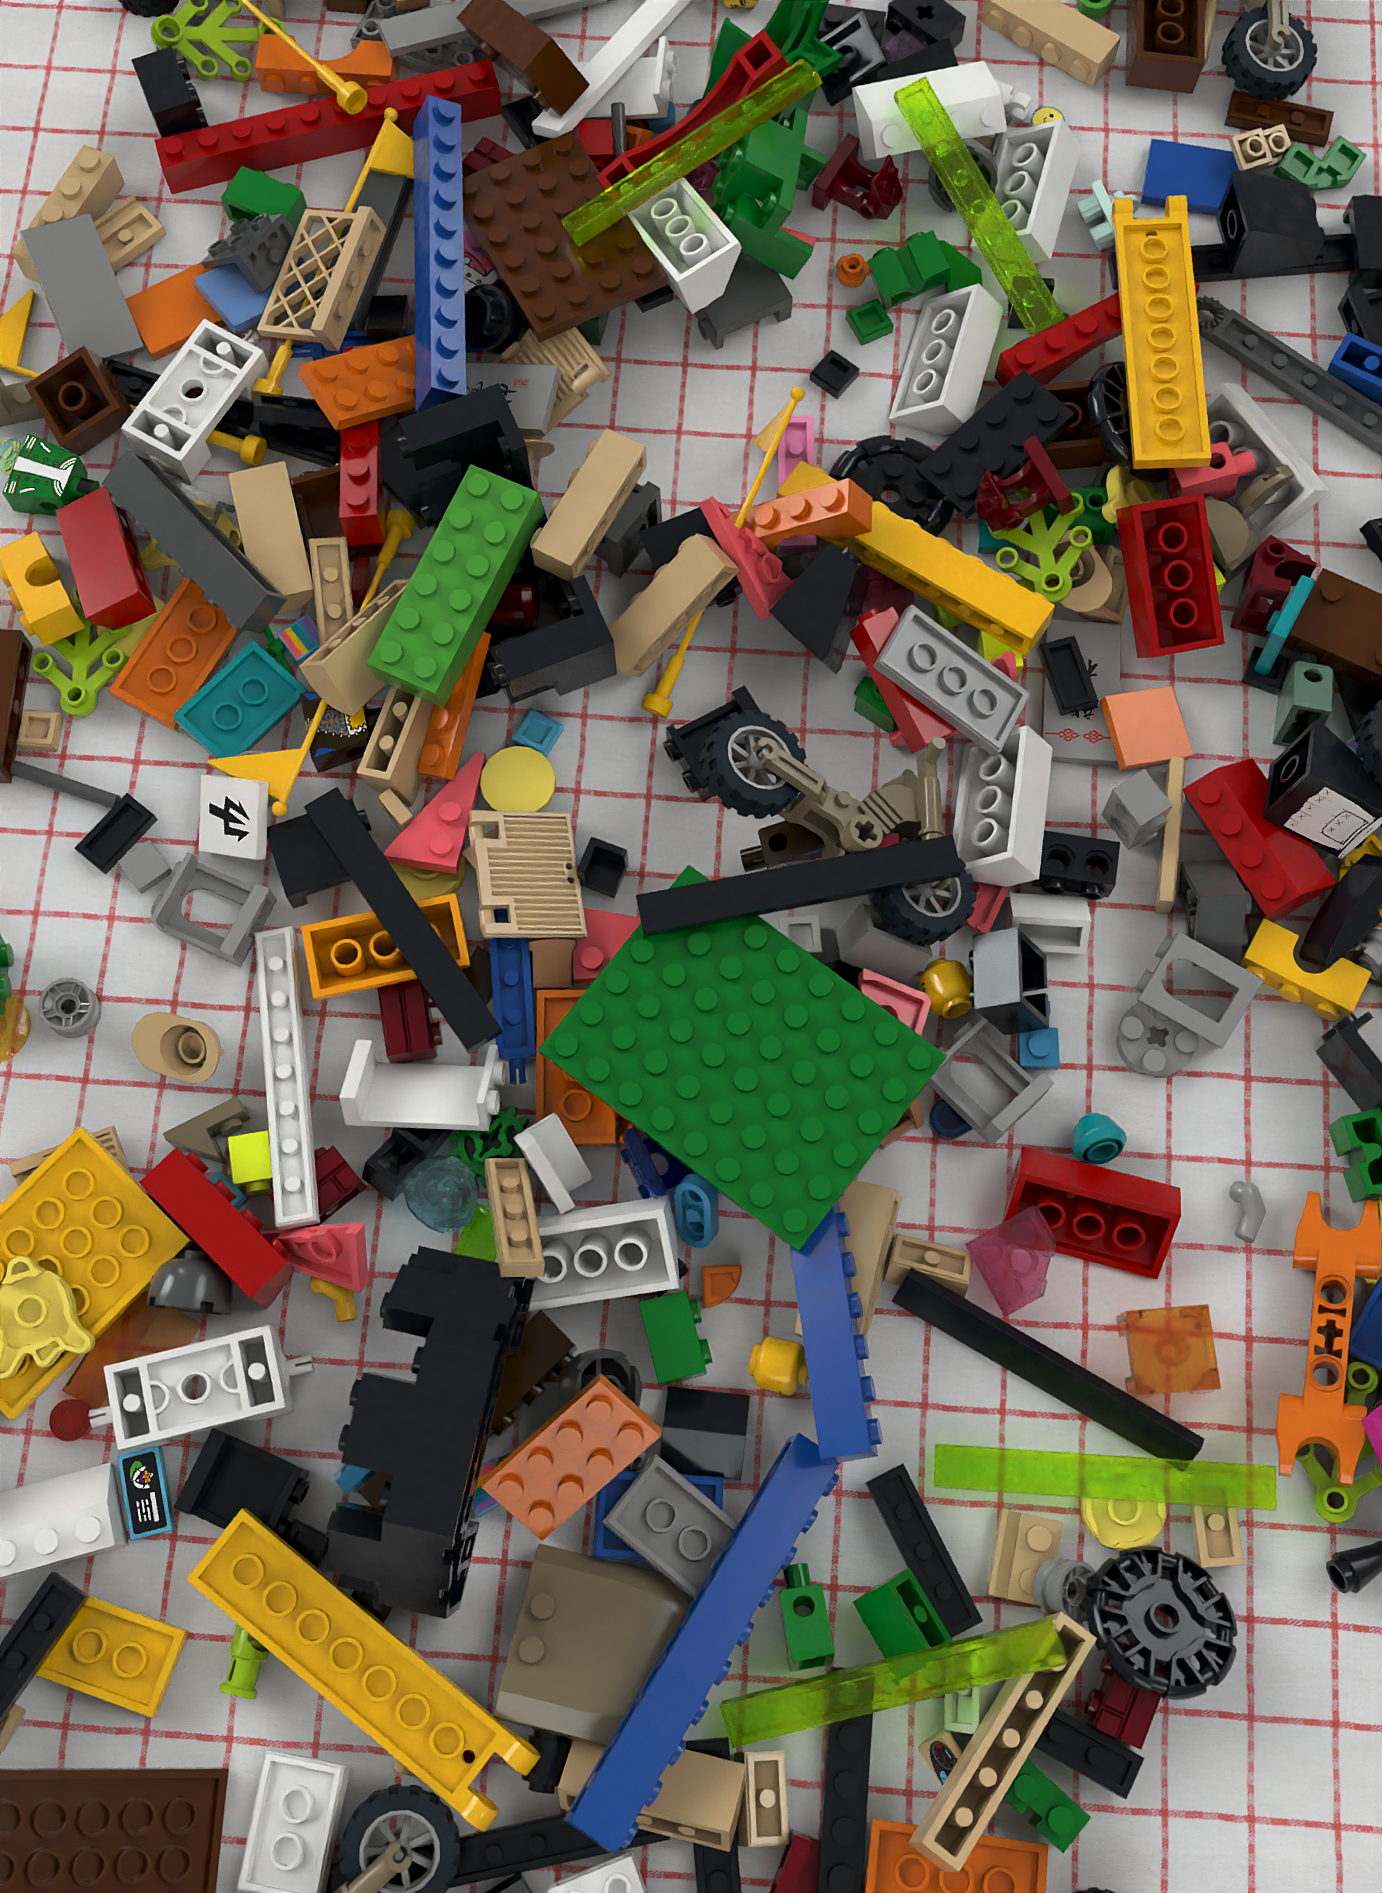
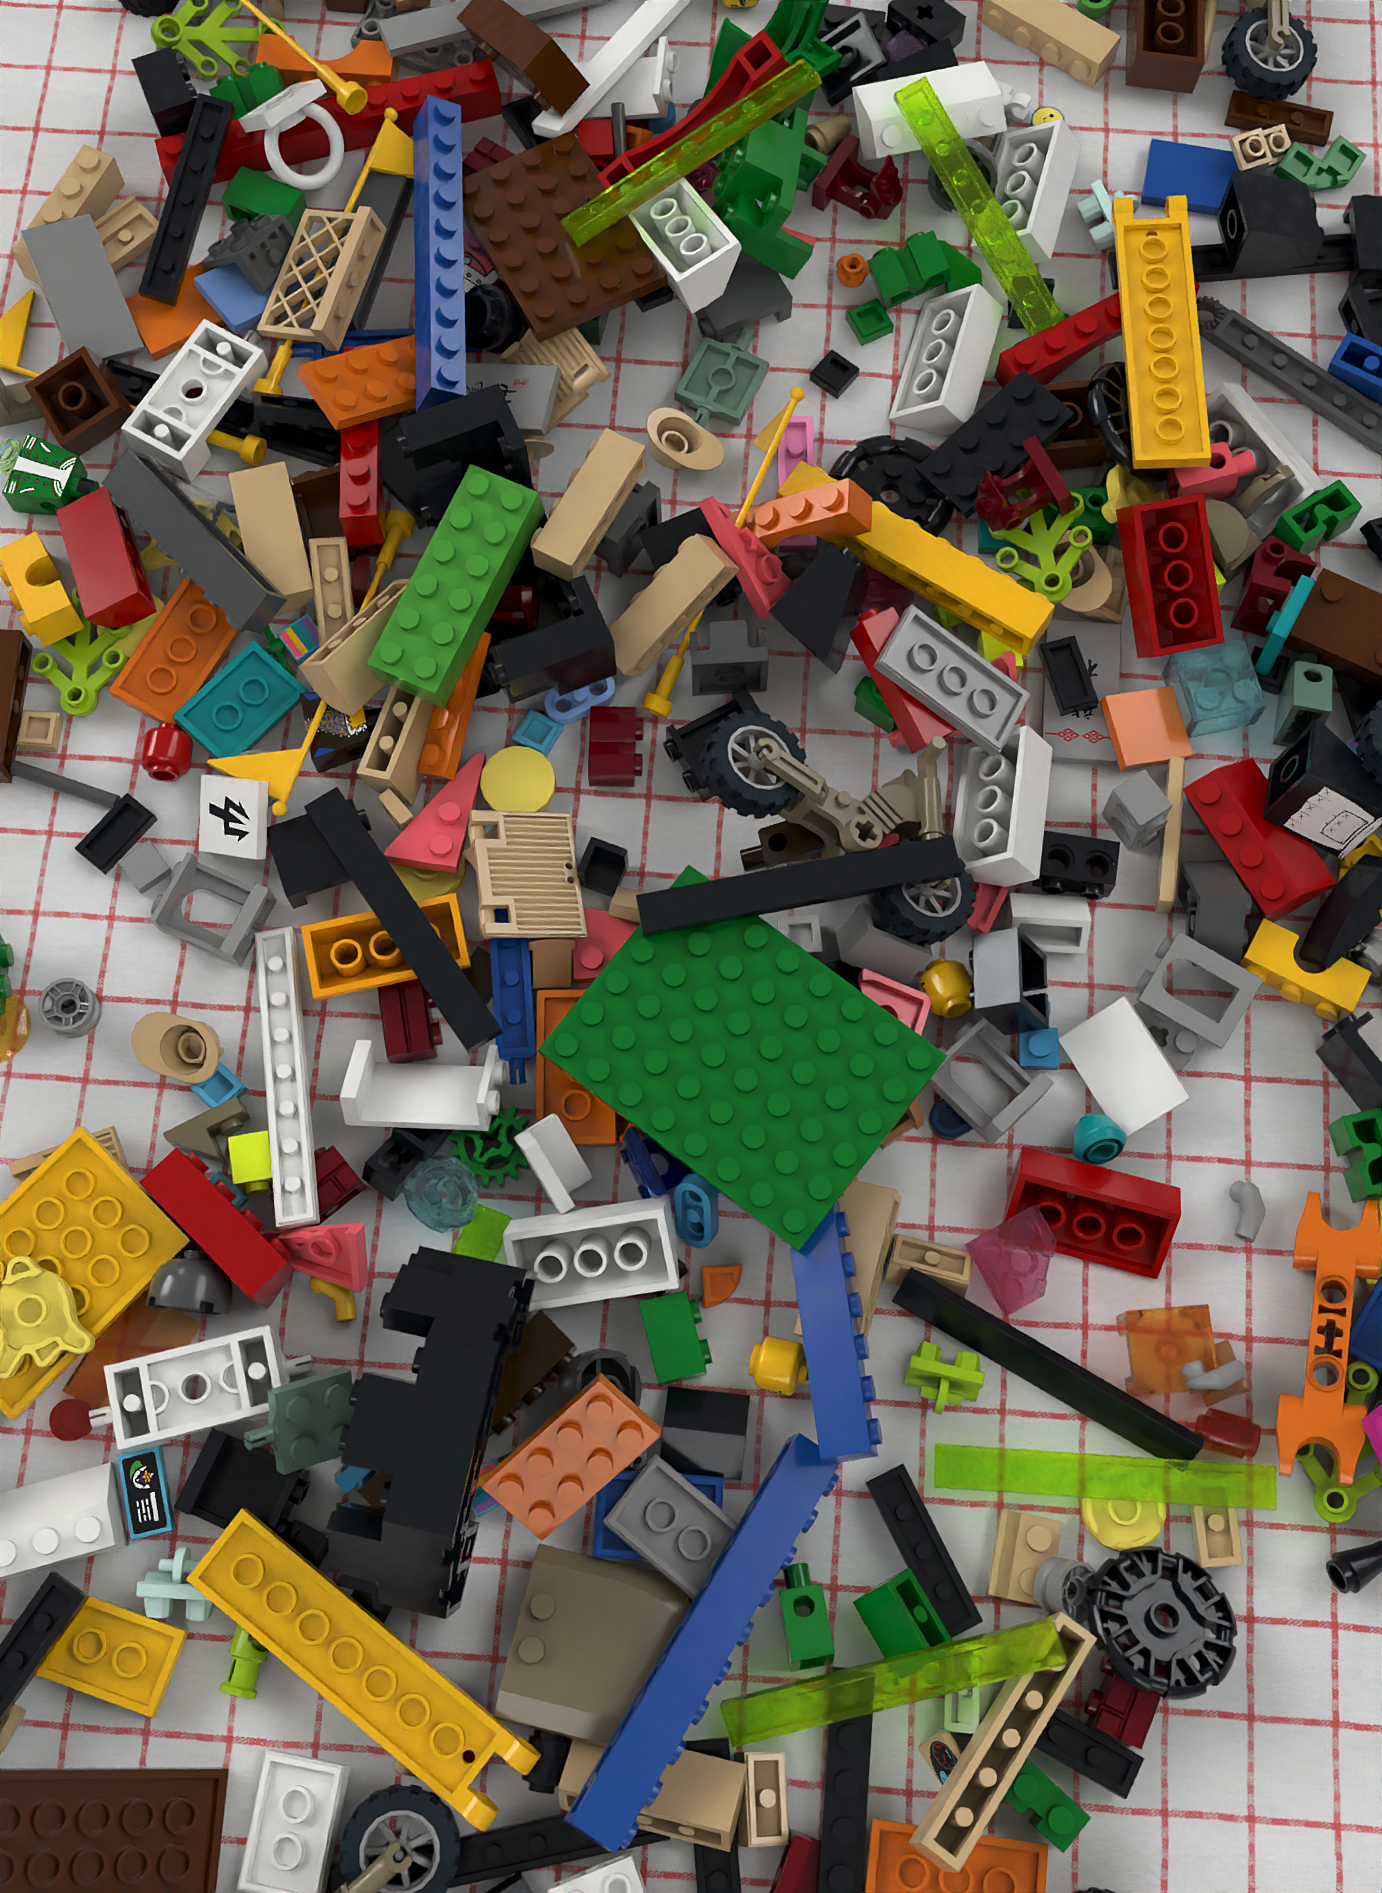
(166, 752): none -> red head
(170, 1583): none -> light aqua hips
(186, 199): none -> black plate
(219, 1087): none -> medium azure tile
(250, 91): none -> green brick
(285, 112): none -> white tile
(306, 1420): none -> sand green plate
(387, 317): black tile -> none
(514, 1218): tan tile -> none
(579, 701): none -> light blue plate
(613, 746): none -> dark red brick
(625, 904): none -> tan tile
(681, 442): none -> tan piece
(722, 380): none -> sand green plate
(729, 660): none -> dark grey panel
(827, 133): none -> tan cone
(944, 1381): none -> lime hips
(1124, 1067): none -> white tile
(1214, 1379): none -> light grey arm
(1215, 688): none -> clear light blue brick
(1224, 1355): none -> medium nougat tile
(1228, 1433): none -> clear red brick
(1318, 517): none -> green brick

